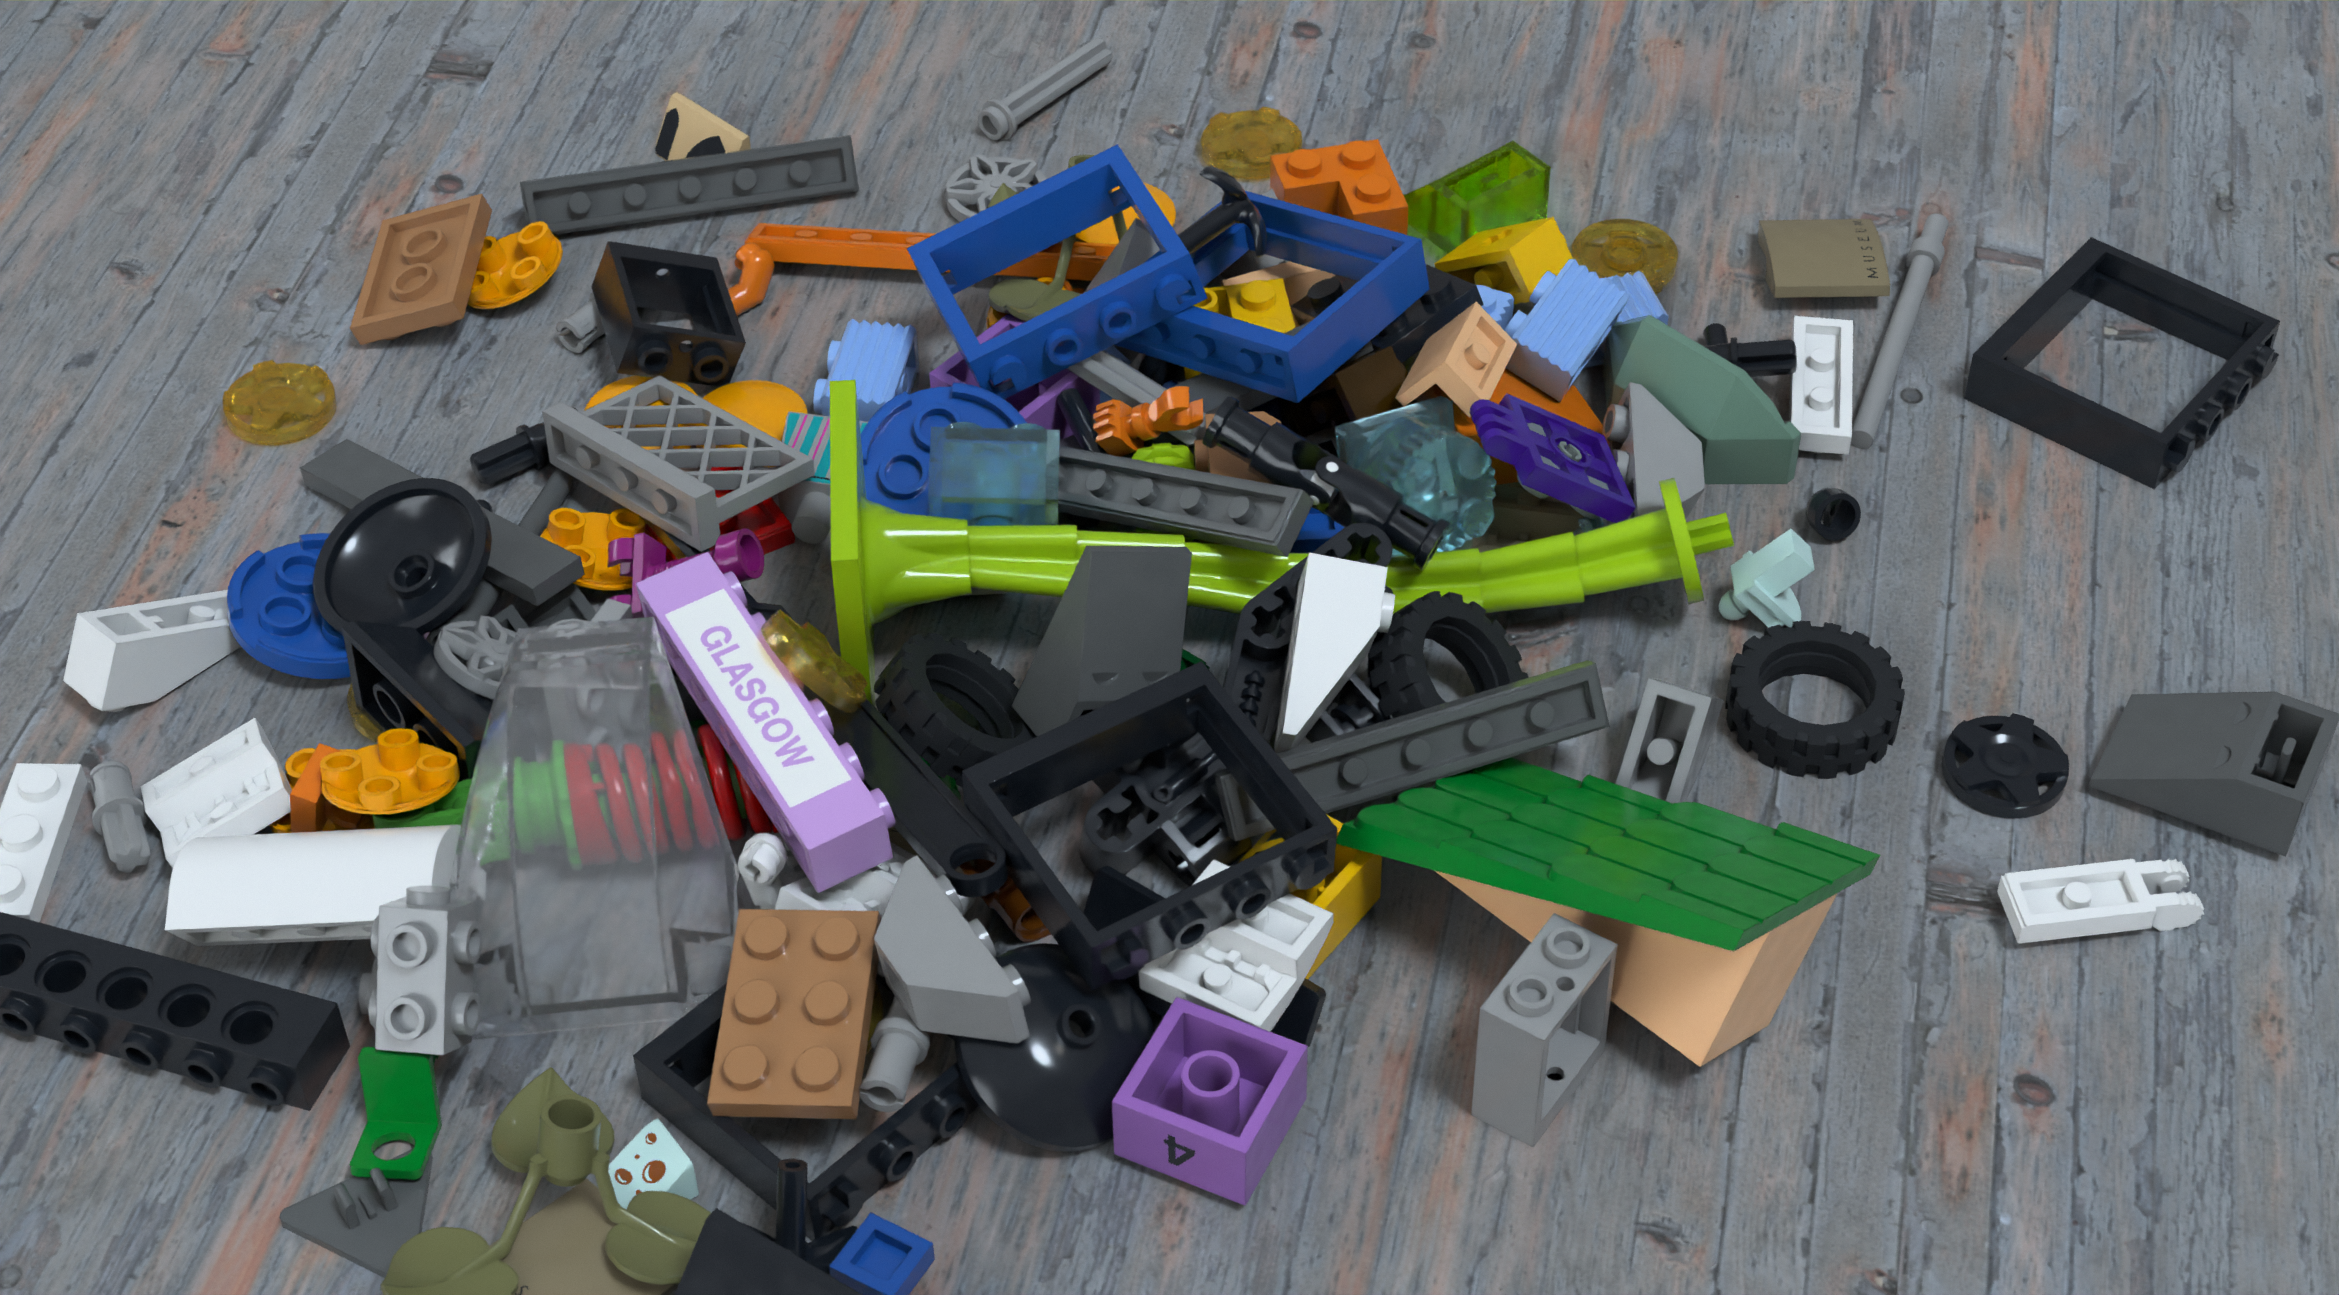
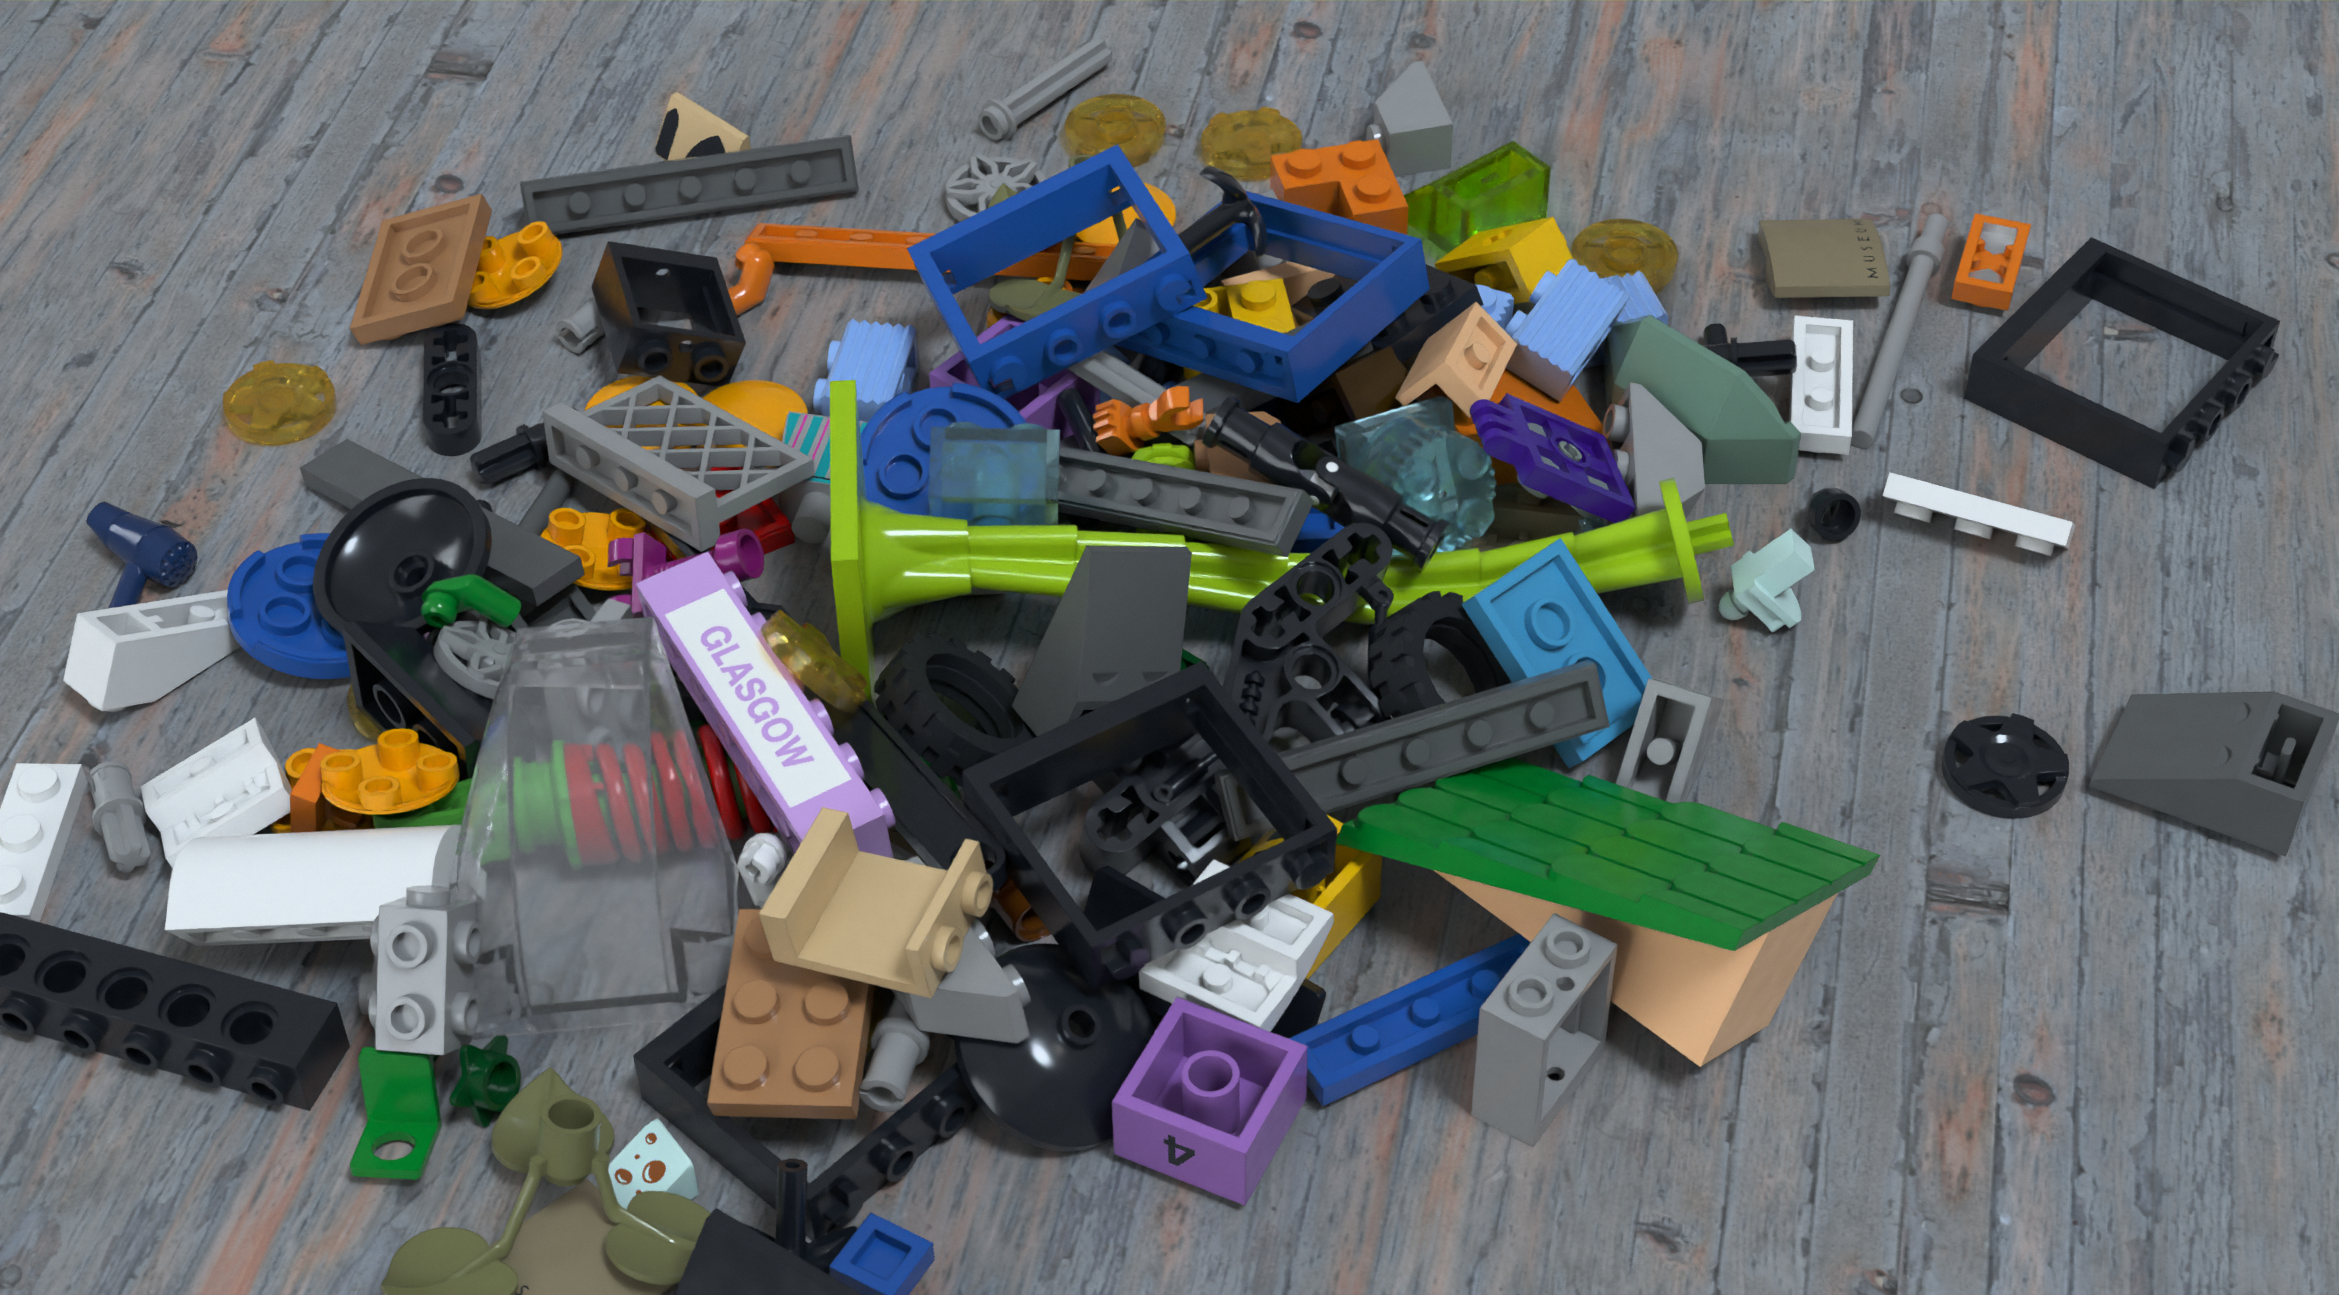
(146, 547): none -> dark blue piece
(363, 1217): dark grey piece -> none
(461, 404): none -> black beam
(466, 593): none -> green arm
(487, 1080): none -> dark green plate
(871, 912): none -> tan panel
(1116, 125): none -> clear yellow wheel
(1333, 628): white slope -> none
(1404, 1023): none -> blue plate
(1413, 124): none -> light grey slope
(1552, 618): none -> dark azure plate
(1804, 745): black tyre -> none
(1977, 514): none -> white plate
(1991, 262): none -> orange piece
(2098, 899): white hinge -> none

